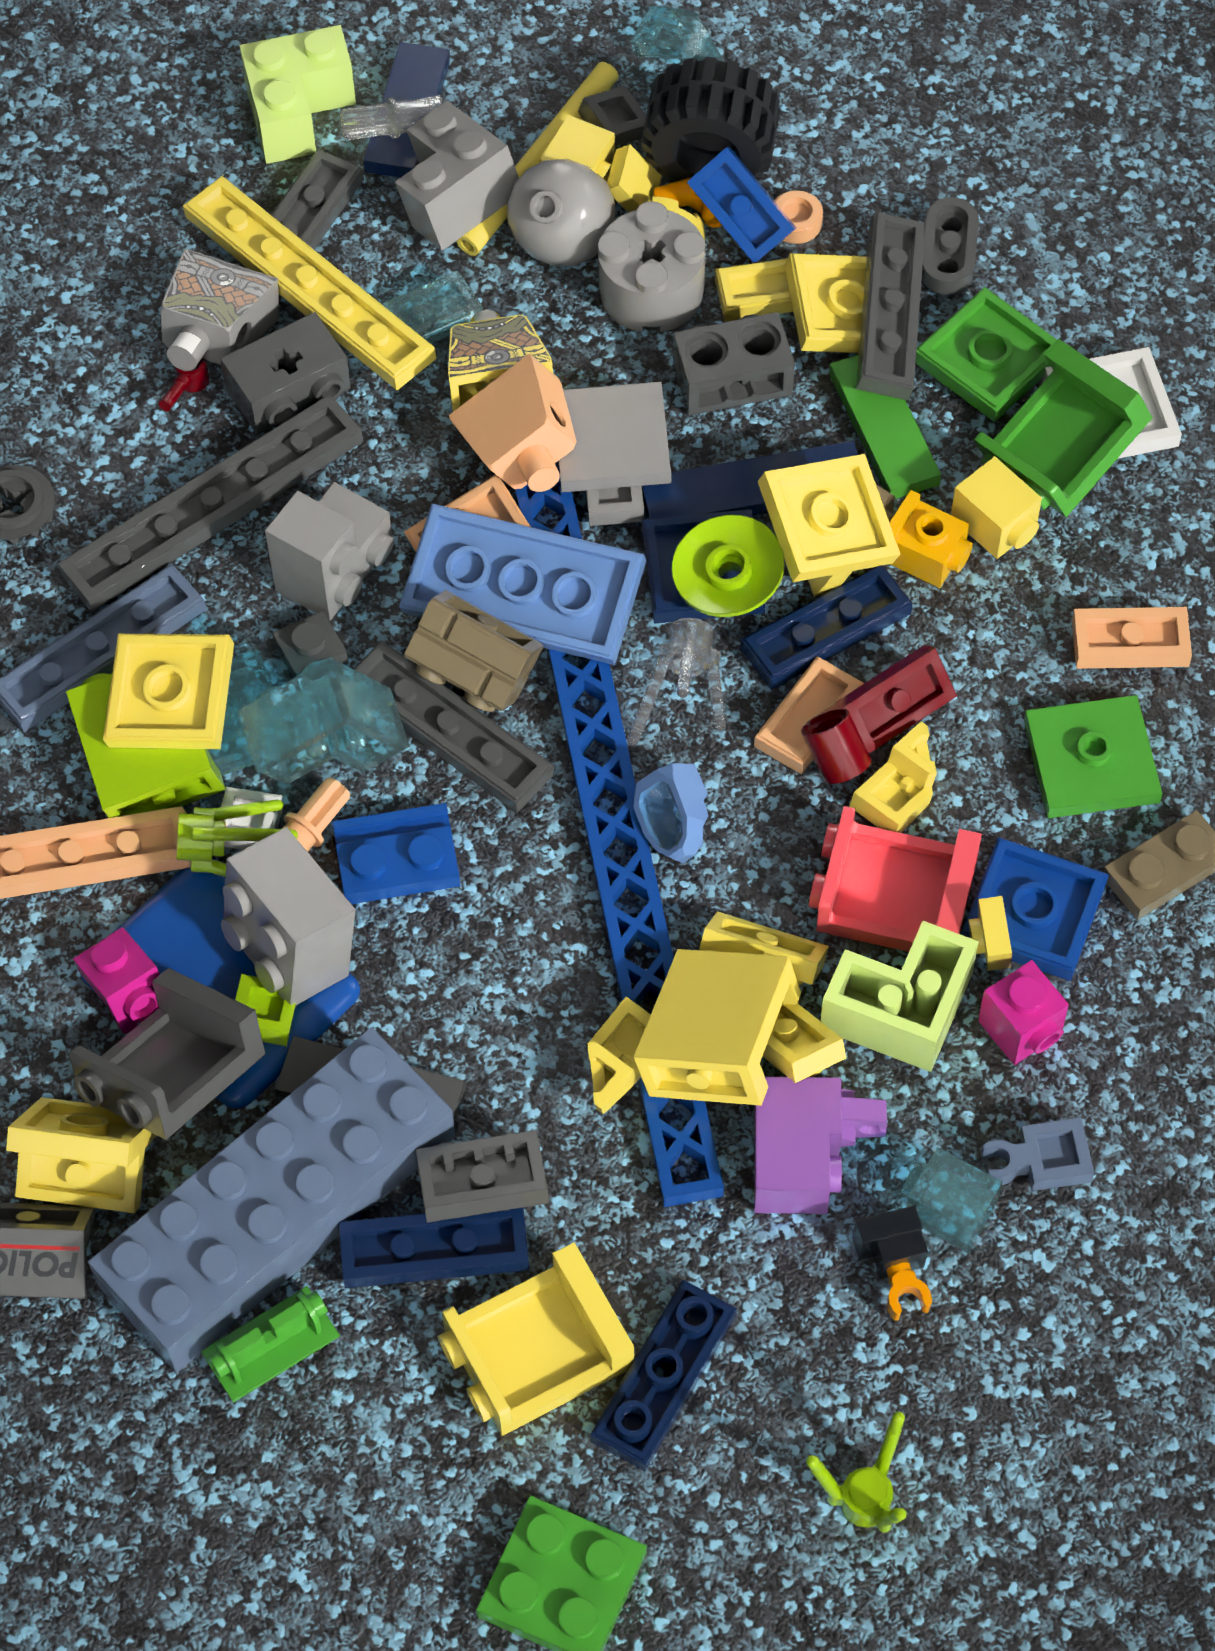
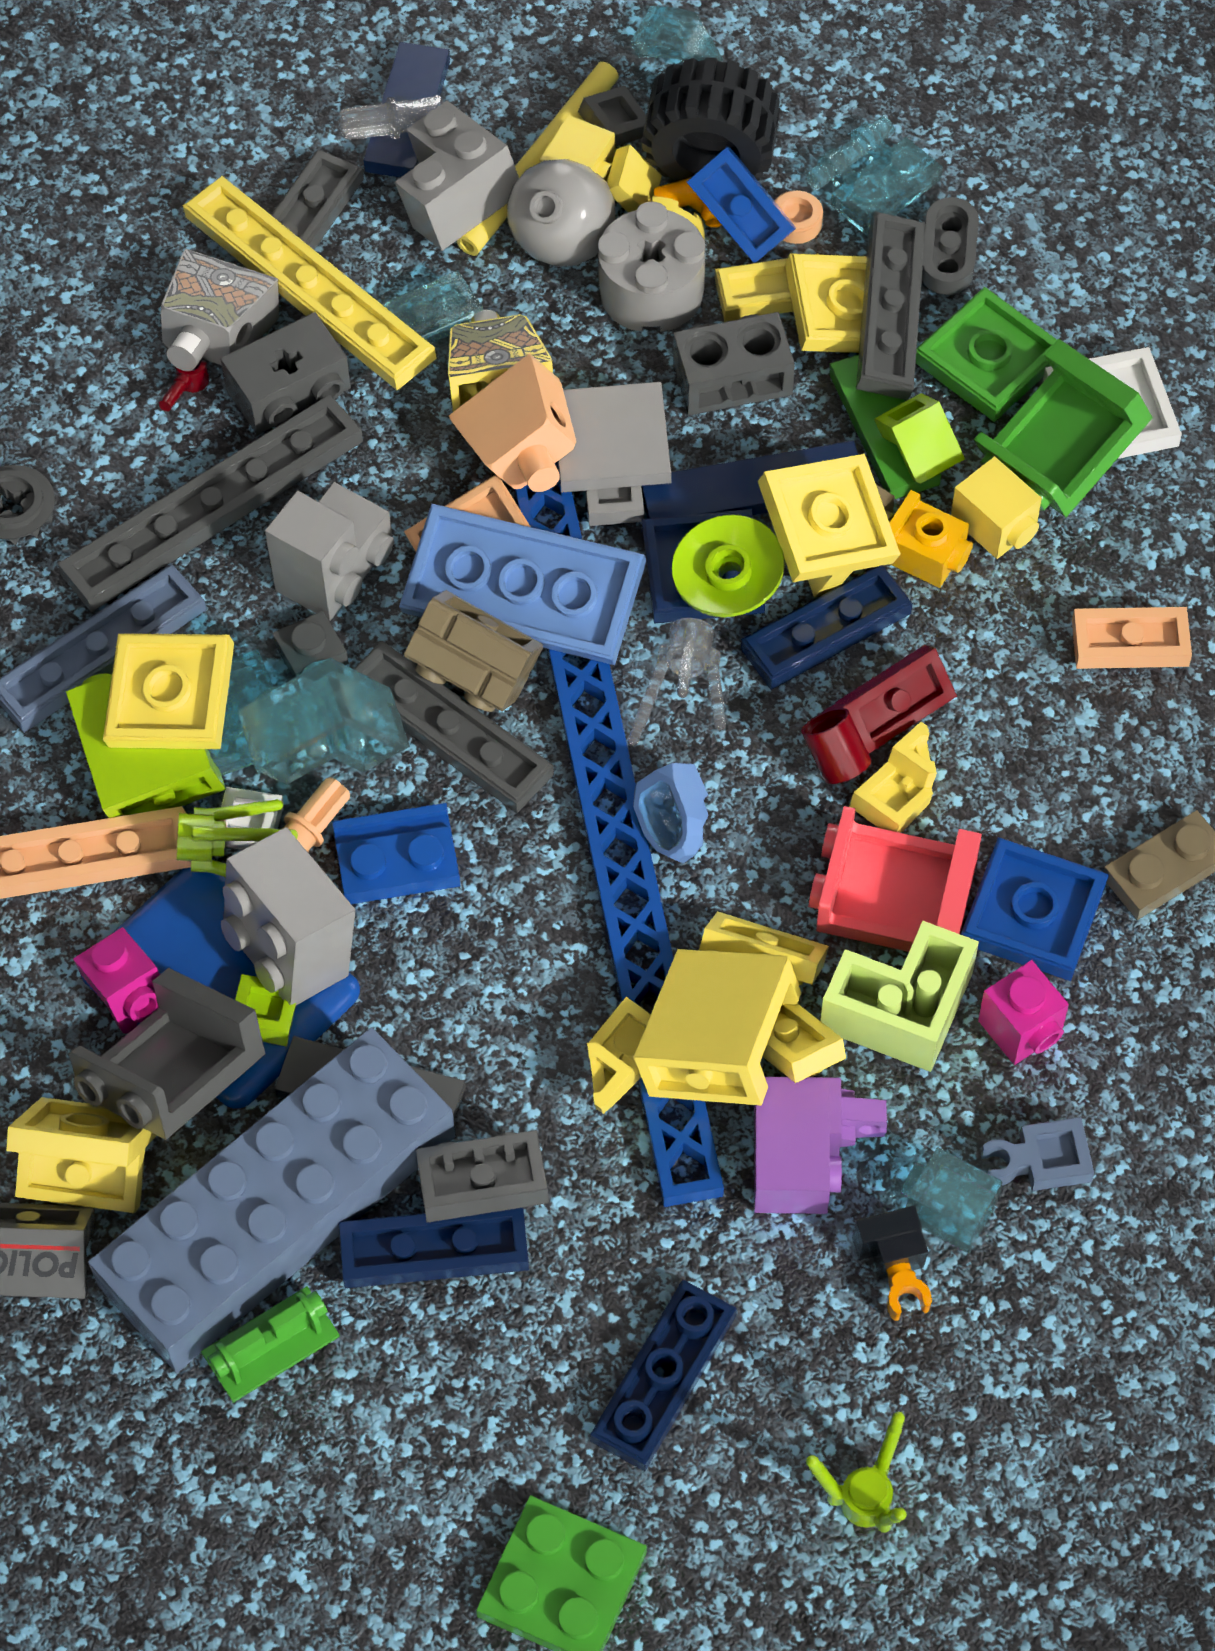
(290, 81): yellowish green brick -> none
(537, 1343): light yellow panel -> none
(812, 694): light nougat tile -> none
(885, 185): none -> clear light blue plate
(921, 436): none -> panel
(992, 933): light yellow plate -> none
(1092, 756): bright green plate -> none

